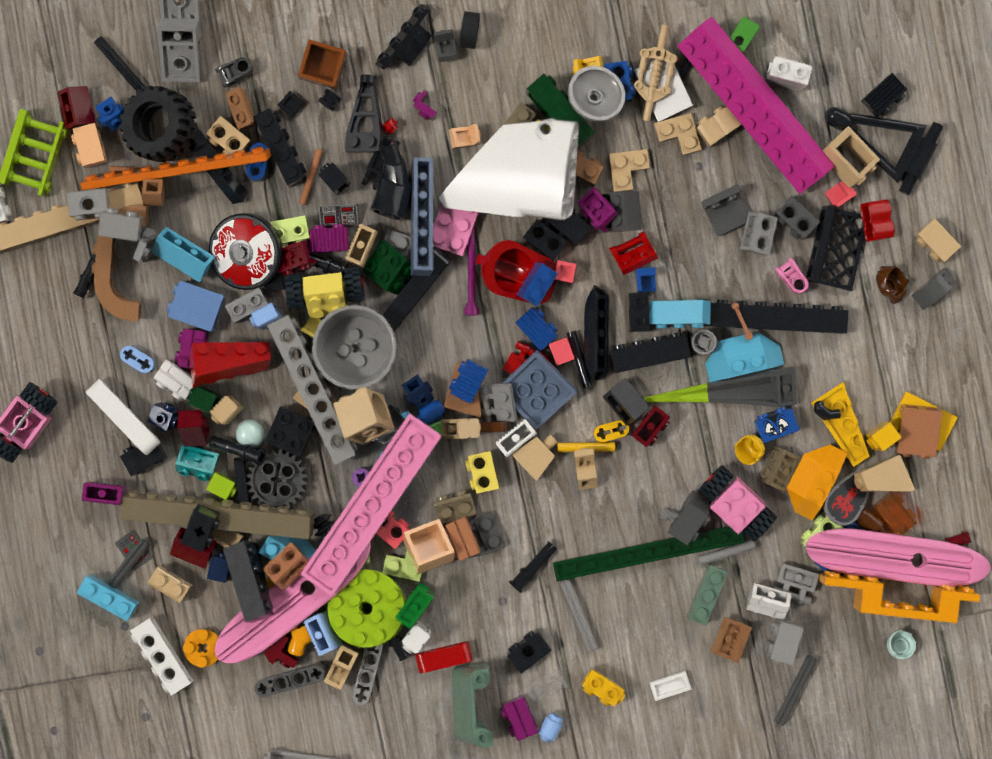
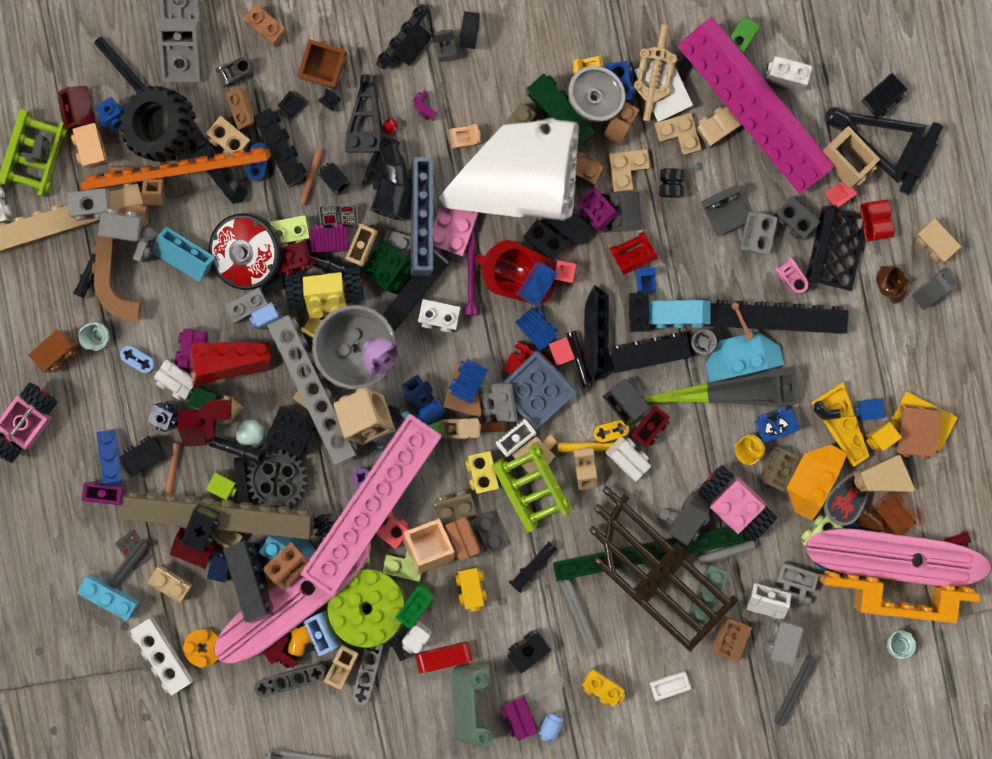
(40, 147): none -> dark grey bracket
(54, 351): none -> dark orange piece
(93, 336): none -> light aqua hair
(109, 458): none -> blue plate
(123, 417): white beam -> none
(172, 468): none -> nougat piece
(196, 306): medium blue panel -> none
(196, 462): teal bracket -> none
(214, 410): none -> dark red brick
(265, 25): none -> nougat brick
(378, 356): none -> lavender cylinder
(439, 315): none -> white brick
(472, 594): none -> yellow brick
(521, 502): none -> lime fence
(620, 124): none -> medium nougat brick
(628, 459): none -> white brick
(659, 574): none -> dark brown piece
(671, 183): none -> black wheel
(870, 409): none -> blue brick

